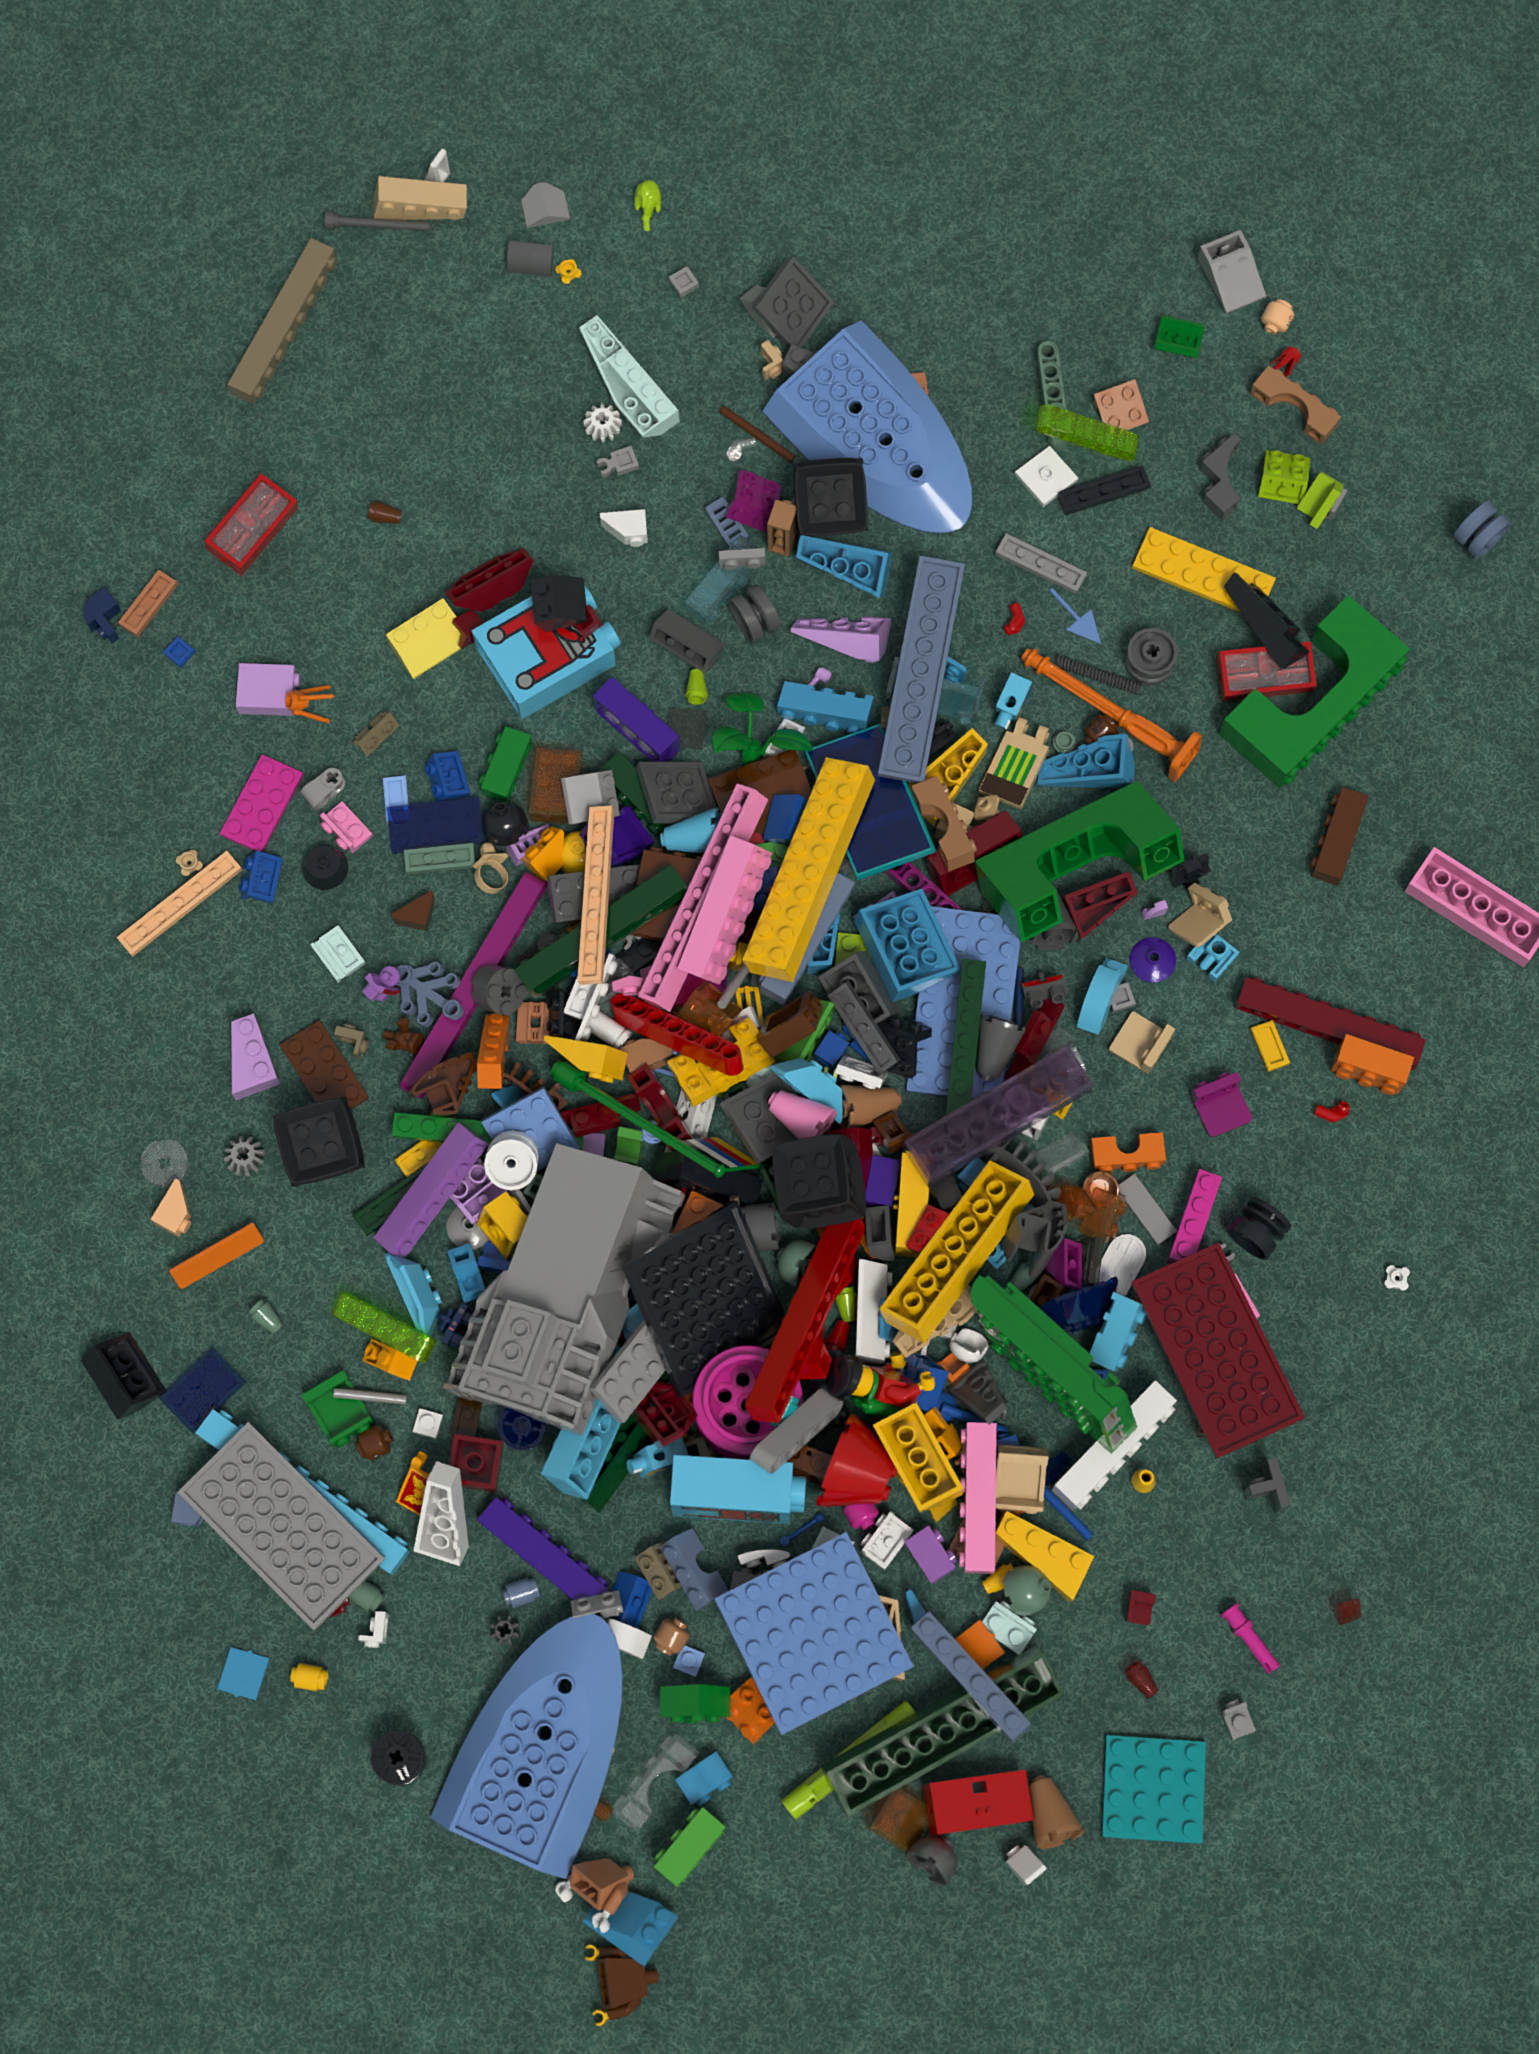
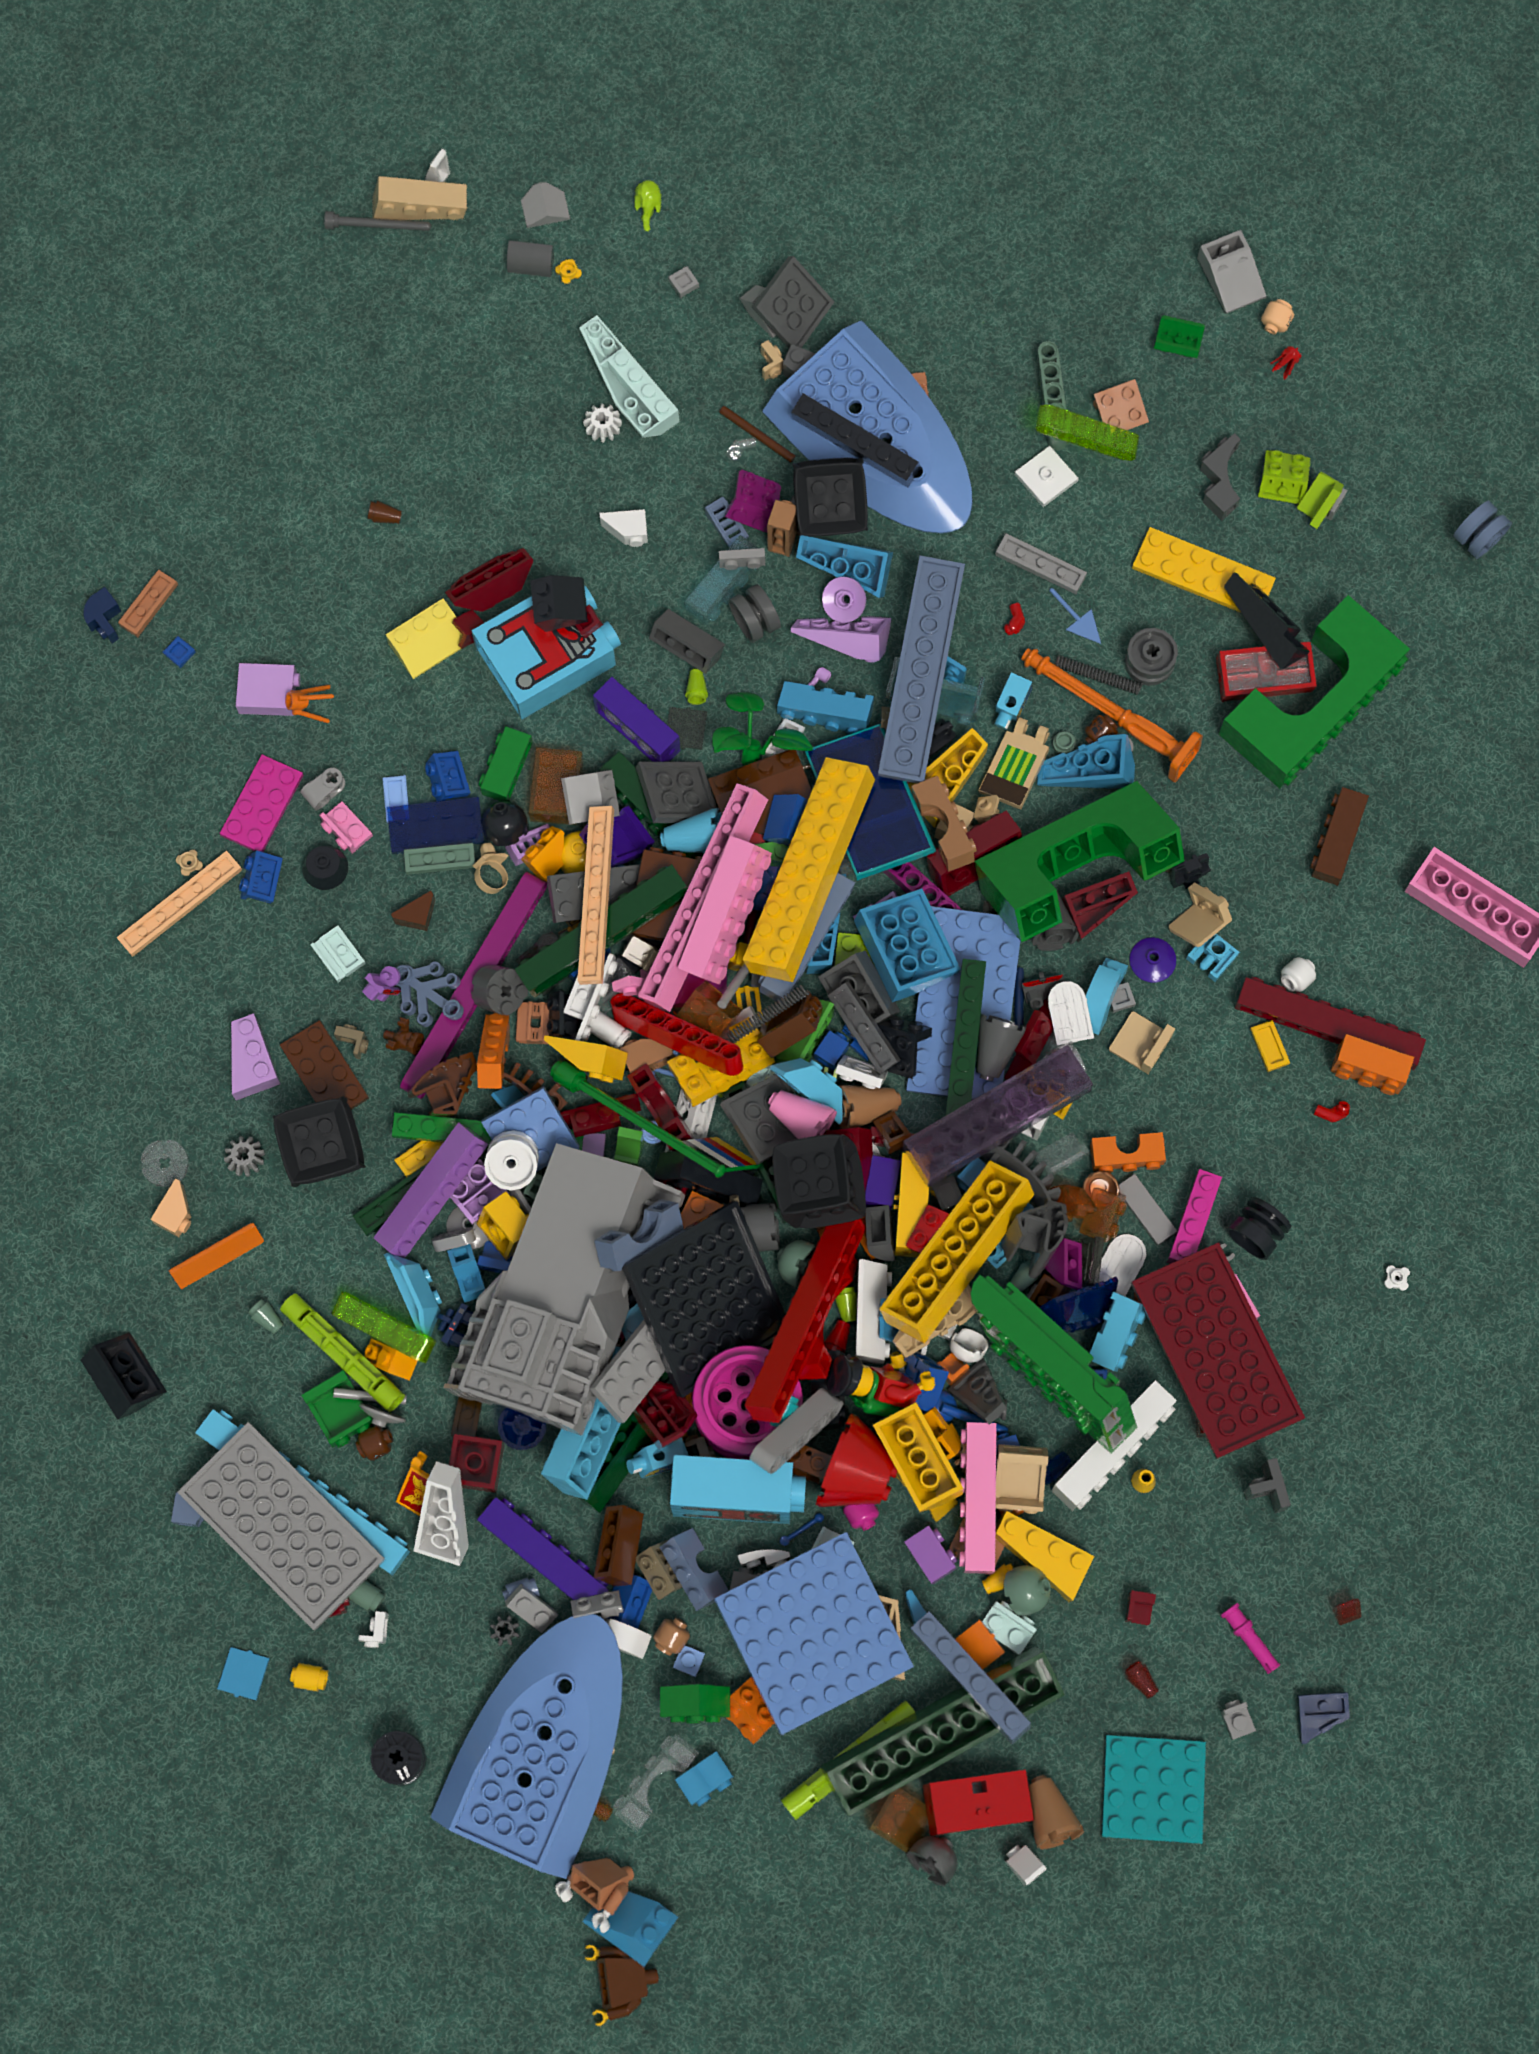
(201, 1389): clear blue plate -> none
(251, 524): brick -> none
(282, 321): dark tan brick -> none
(342, 1352): none -> lime piece
(381, 726): dark tan hinge -> none
(381, 1417): none -> light grey dish
(428, 1423): white plate -> none
(453, 1239): none -> light grey beam
(531, 1608): none -> light grey plate
(618, 1545): none -> reddish brown brick
(621, 461): light grey plate -> none
(640, 952): none -> bracket
(659, 1223): none -> sand blue arch
(689, 1846): bright green brick -> none
(774, 1013): none -> dark grey piece
(834, 601): none -> lavender dish
(855, 440): none -> black brick
(886, 1541): white bracket -> none
(1067, 1514): blue bar -> none
(1069, 1013): none -> white window
(1104, 490): black plate -> none
(1159, 909): lavender tile -> none
(1221, 1104): magenta bracket -> none
(1274, 388): medium nougat arch -> none
(1298, 974): none -> white head
(1321, 1712): none -> dark blue wing

